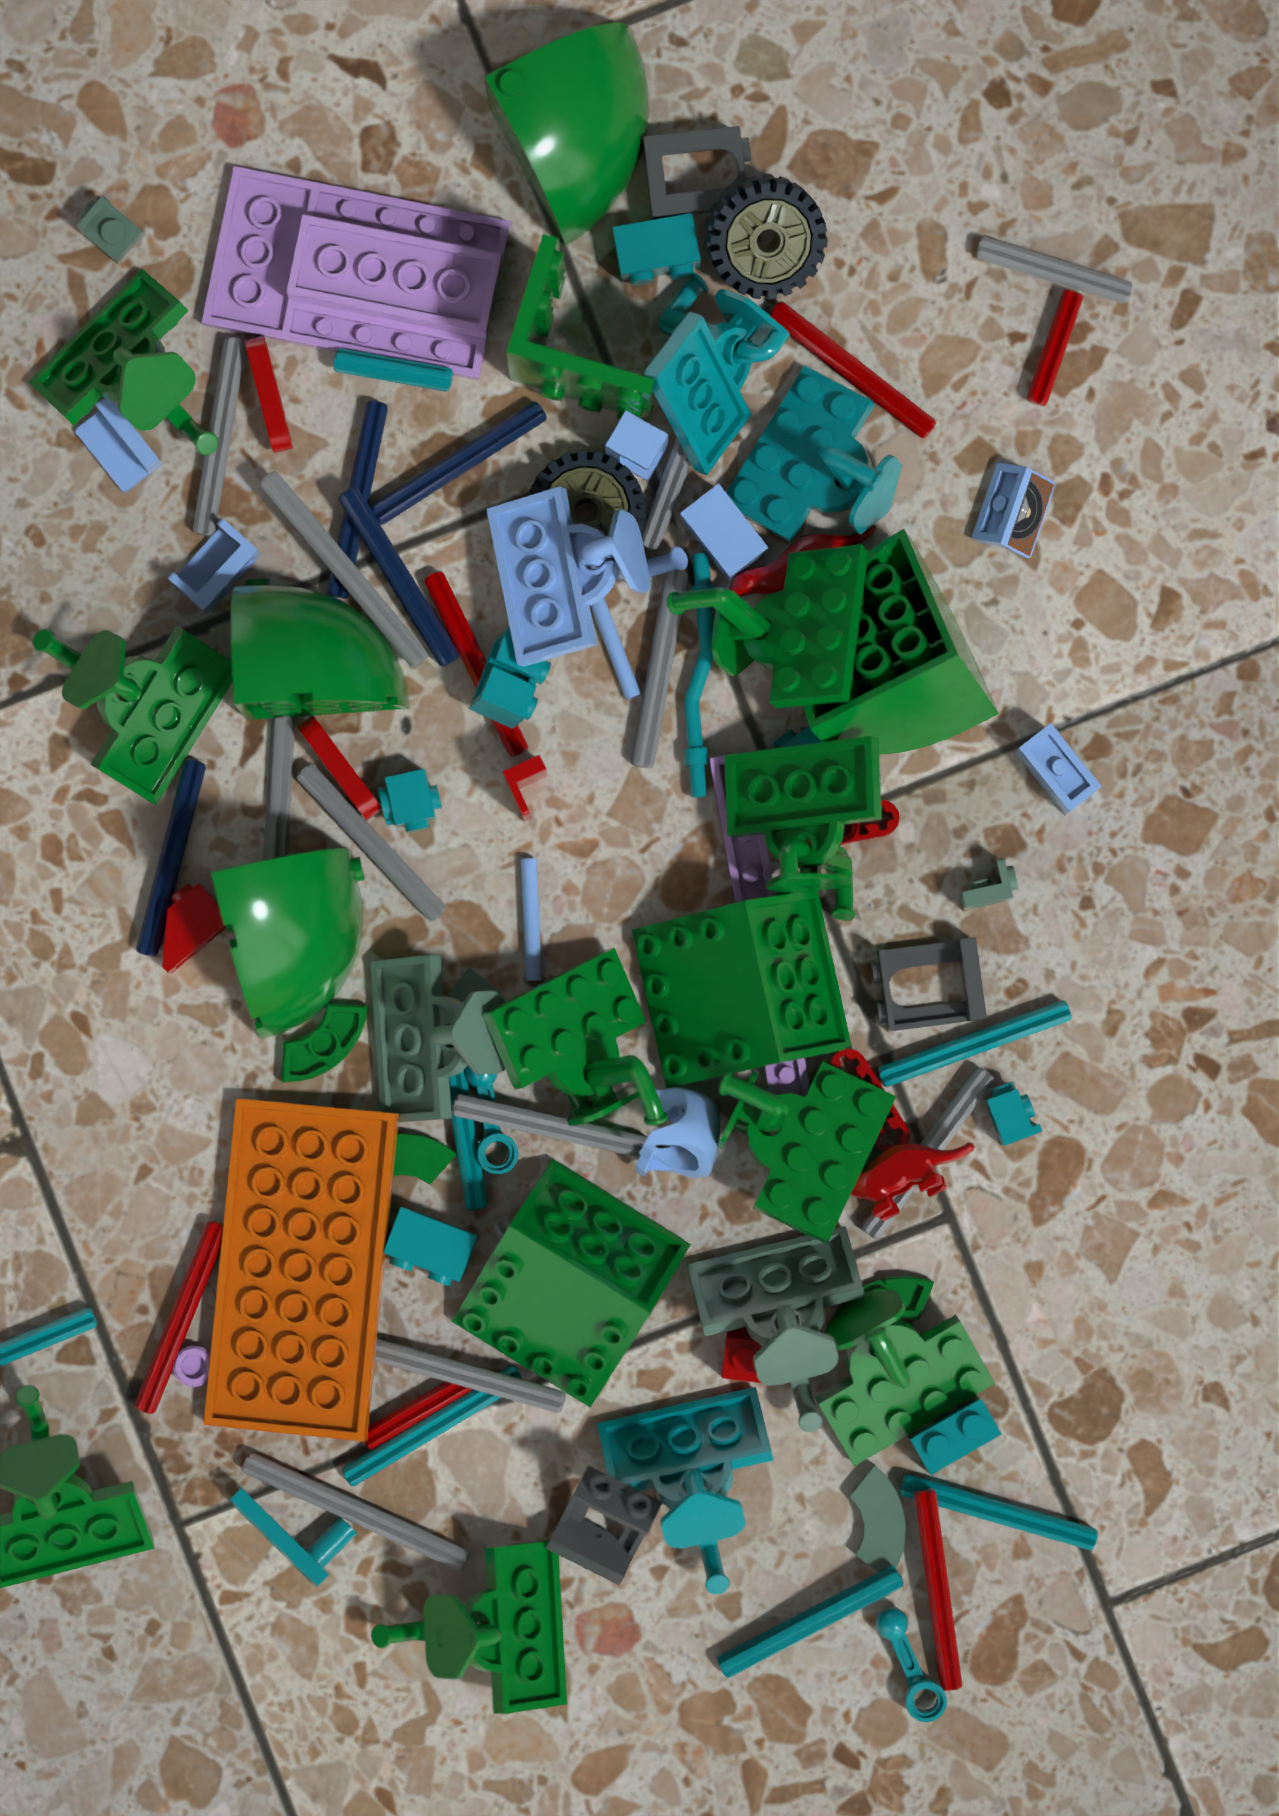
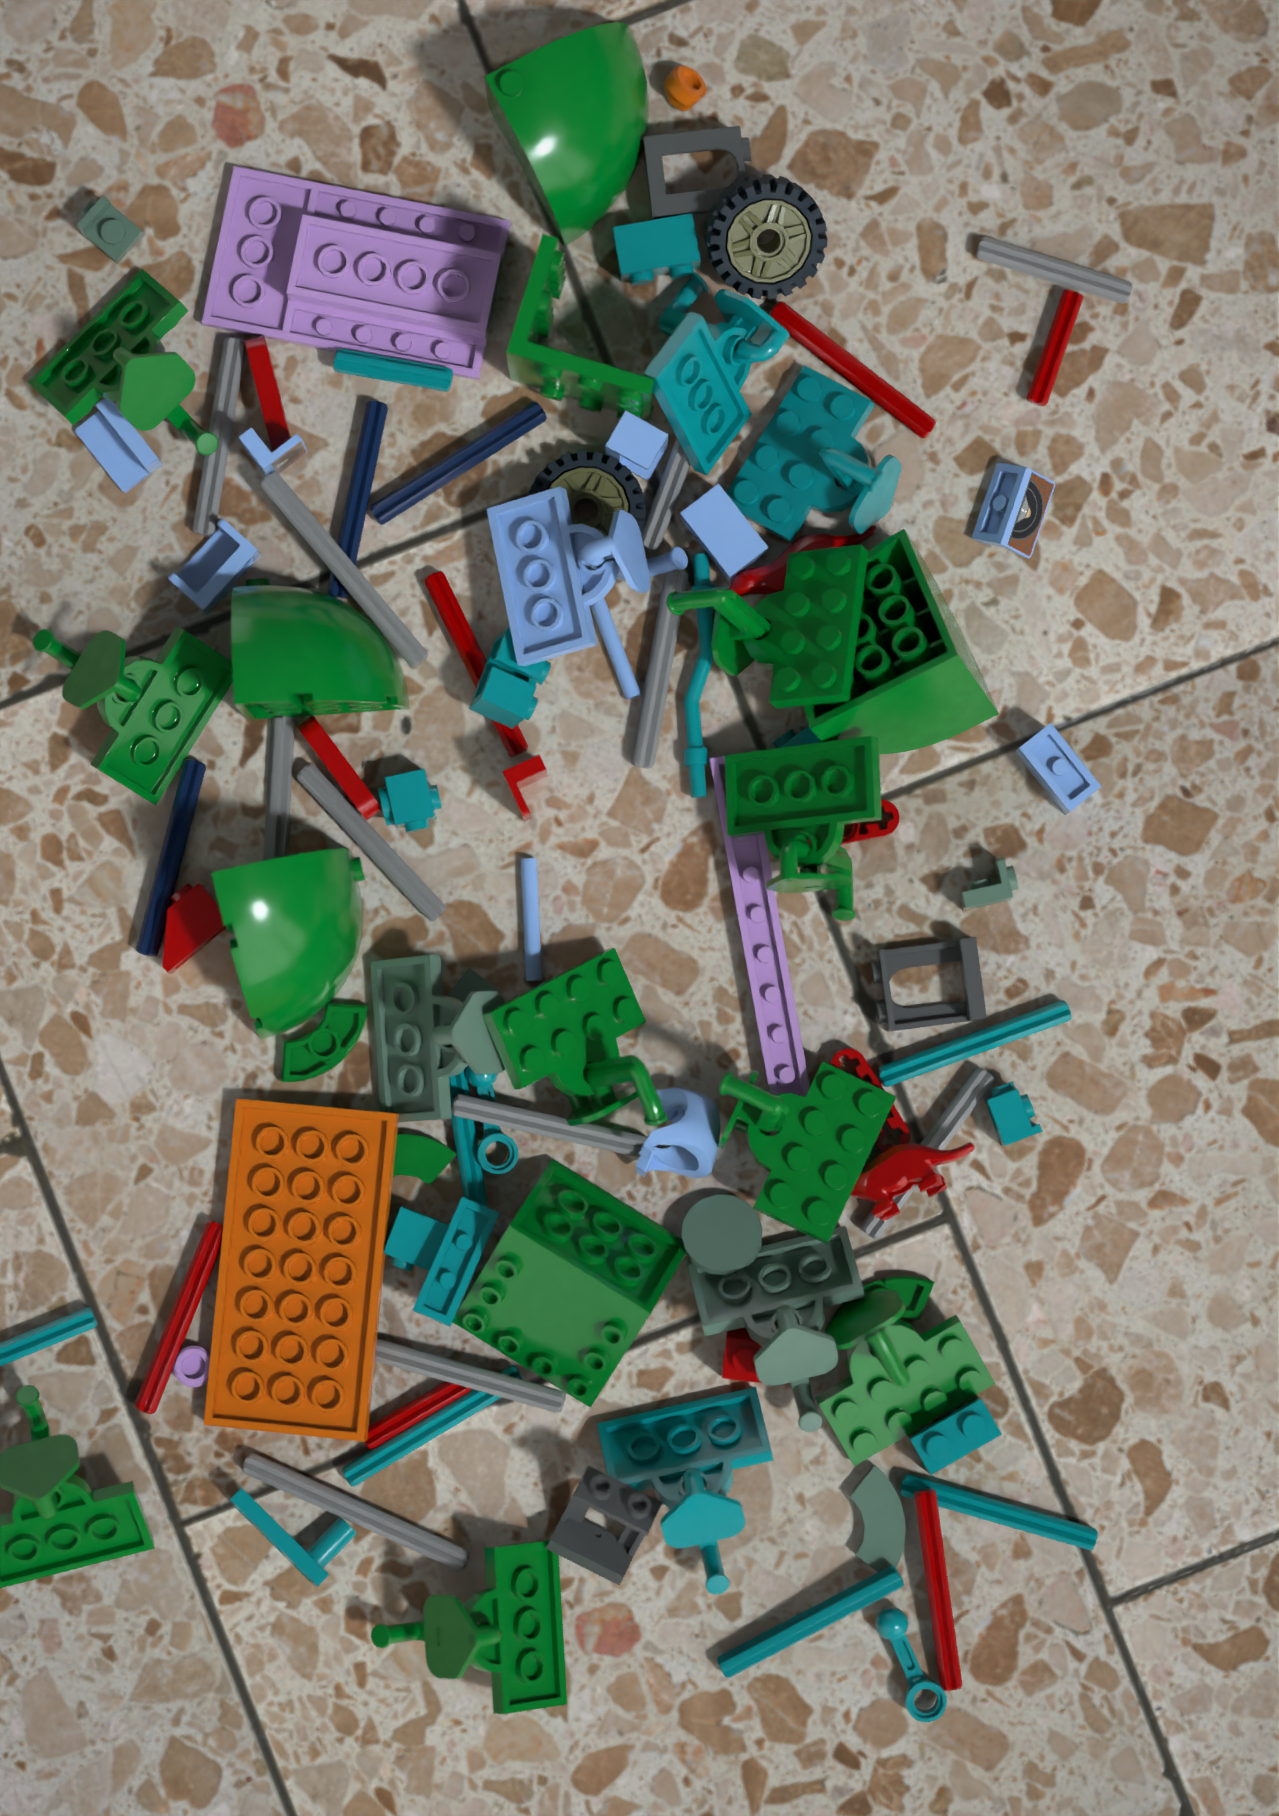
(278, 459): none -> light blue panel
(398, 576): dark blue axle -> none
(456, 1261): none -> teal piece
(684, 88): none -> orange tile
(721, 1234): none -> sand green tile
(741, 987): green bracket -> none

